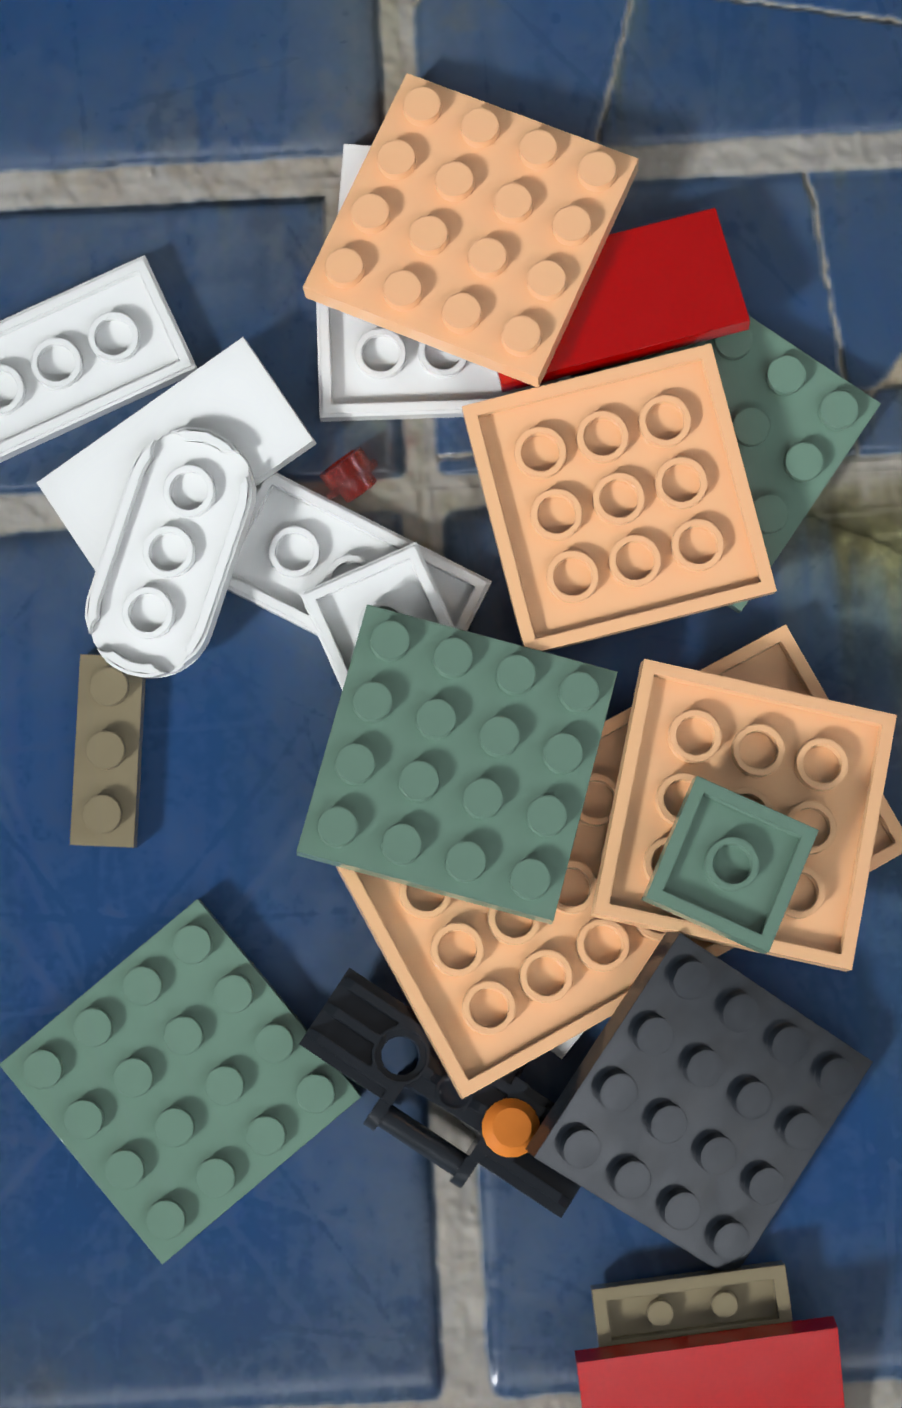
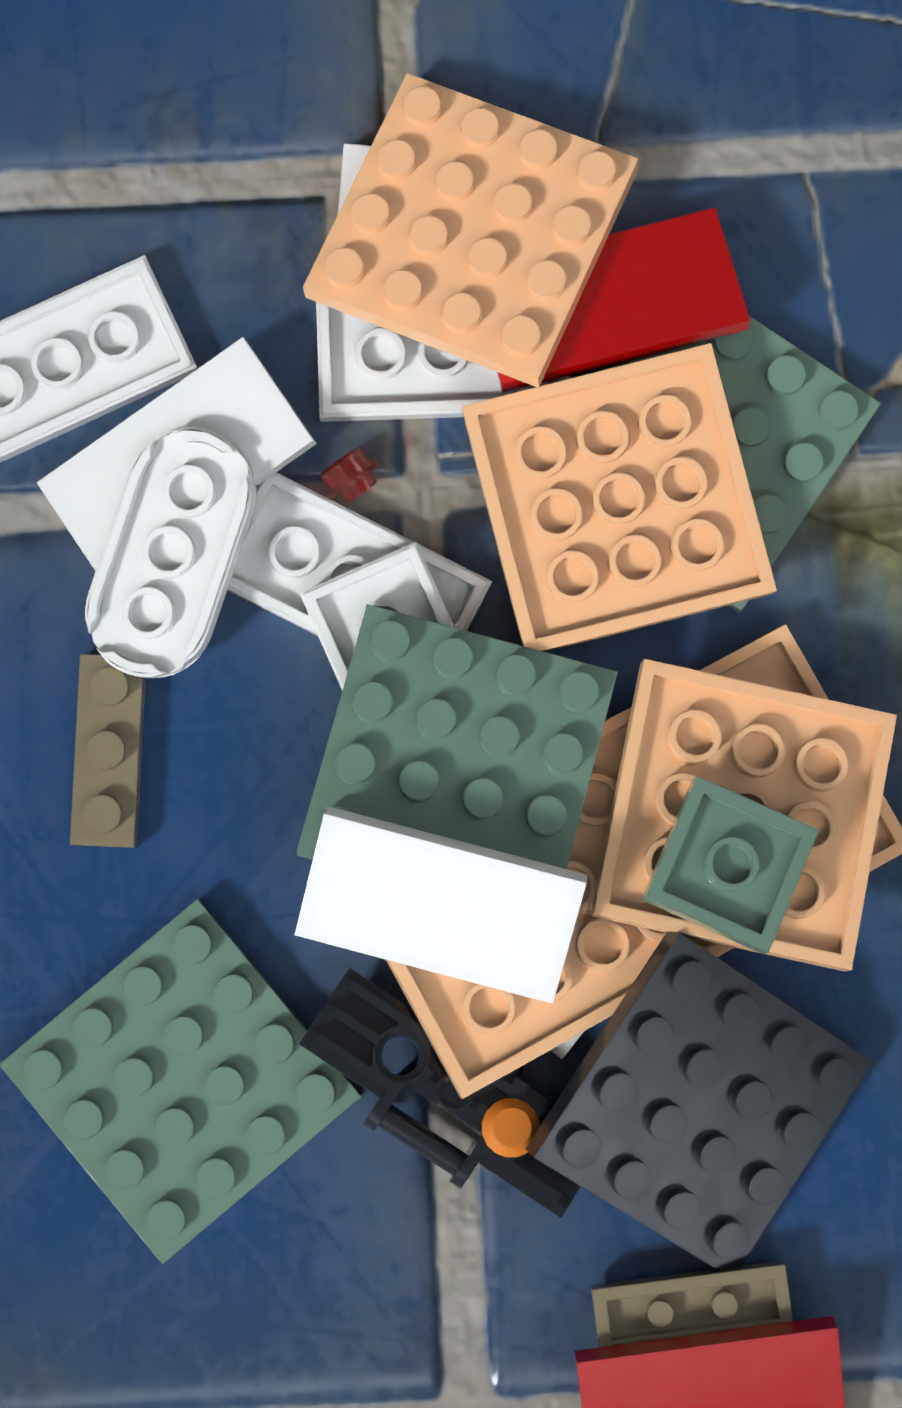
(440, 904): none -> white tile

